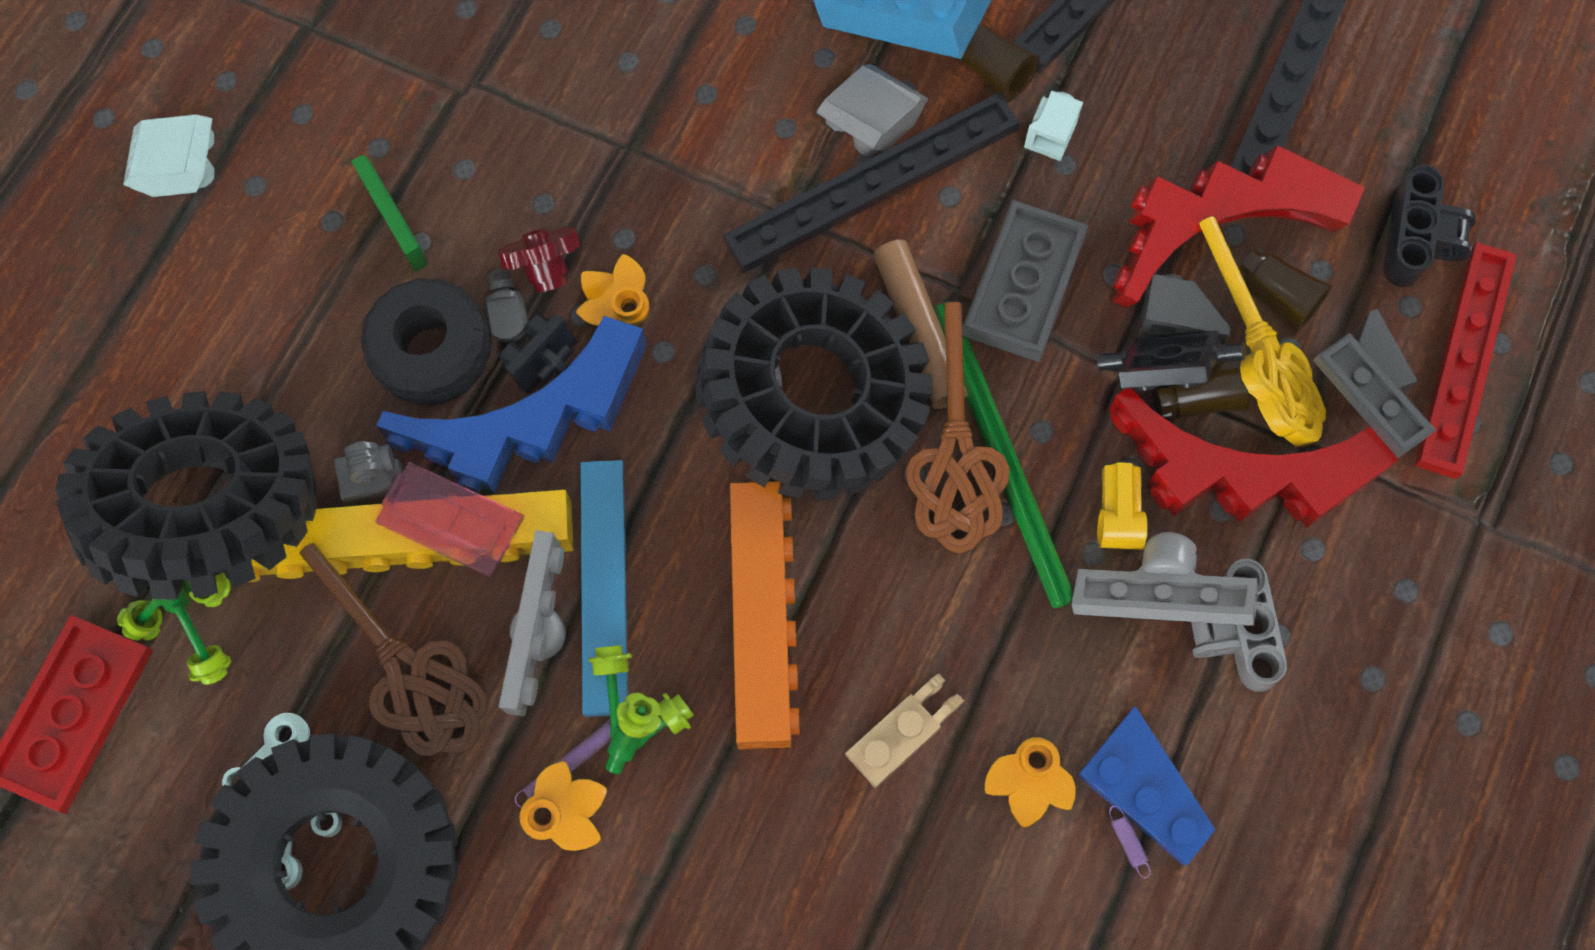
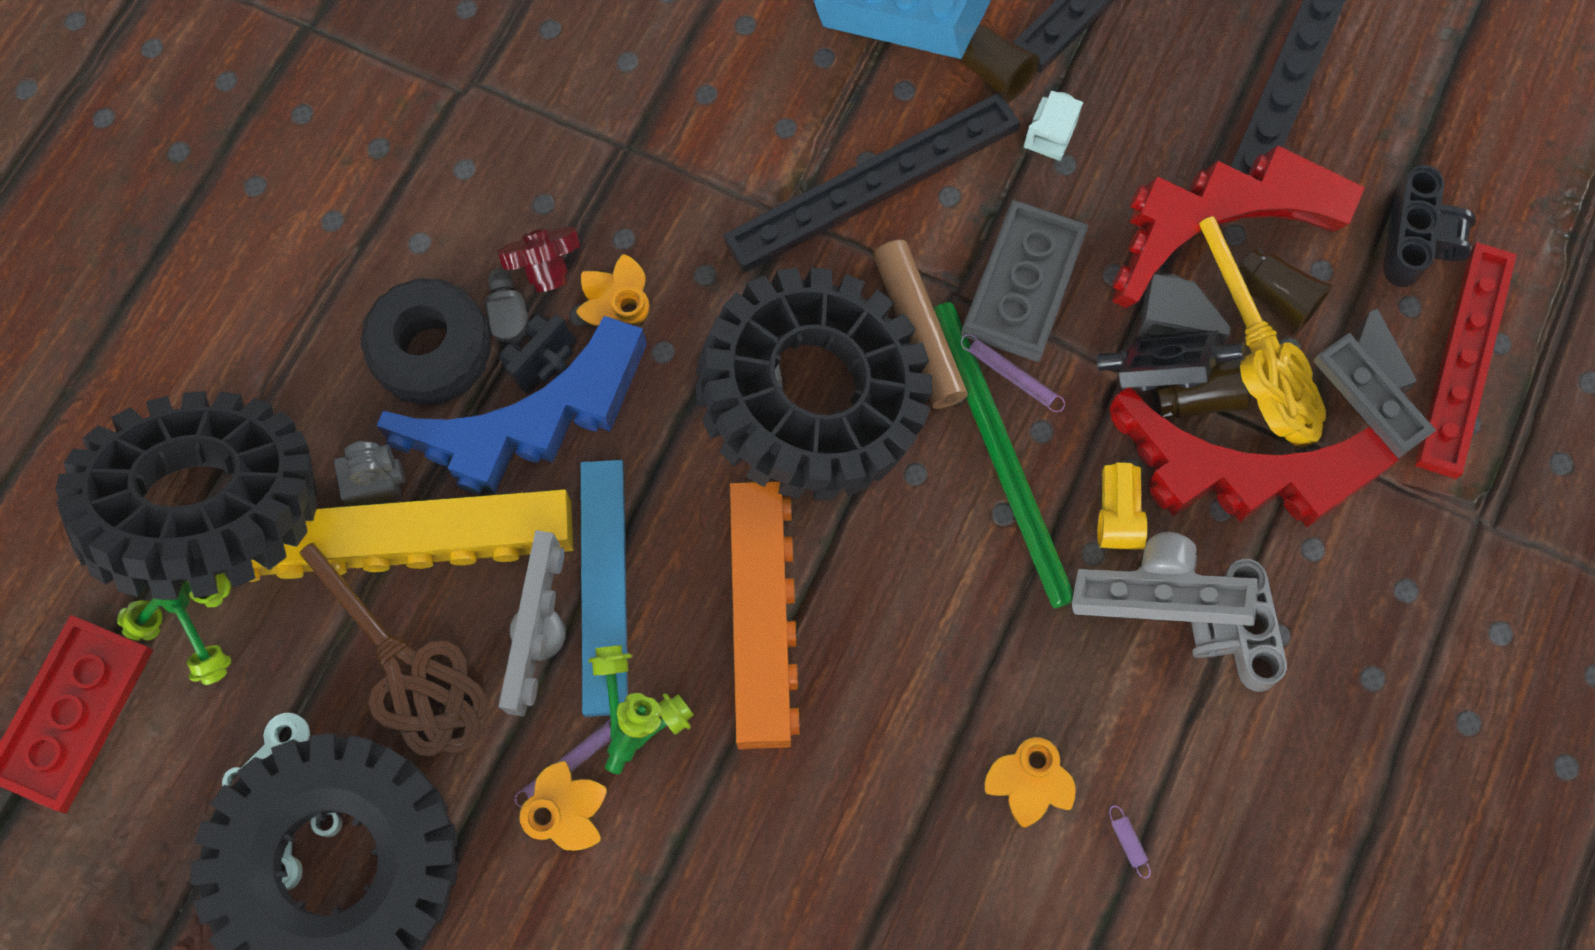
(170, 155): light aqua slope -> none
(390, 212): green tile -> none
(449, 519): clear pink piece -> none
(872, 109): light grey slope -> none
(901, 733): tan hinge -> none
(946, 518): dark orange piece -> none
(1025, 376): none -> lavender piece
(1144, 783): blue wing -> none

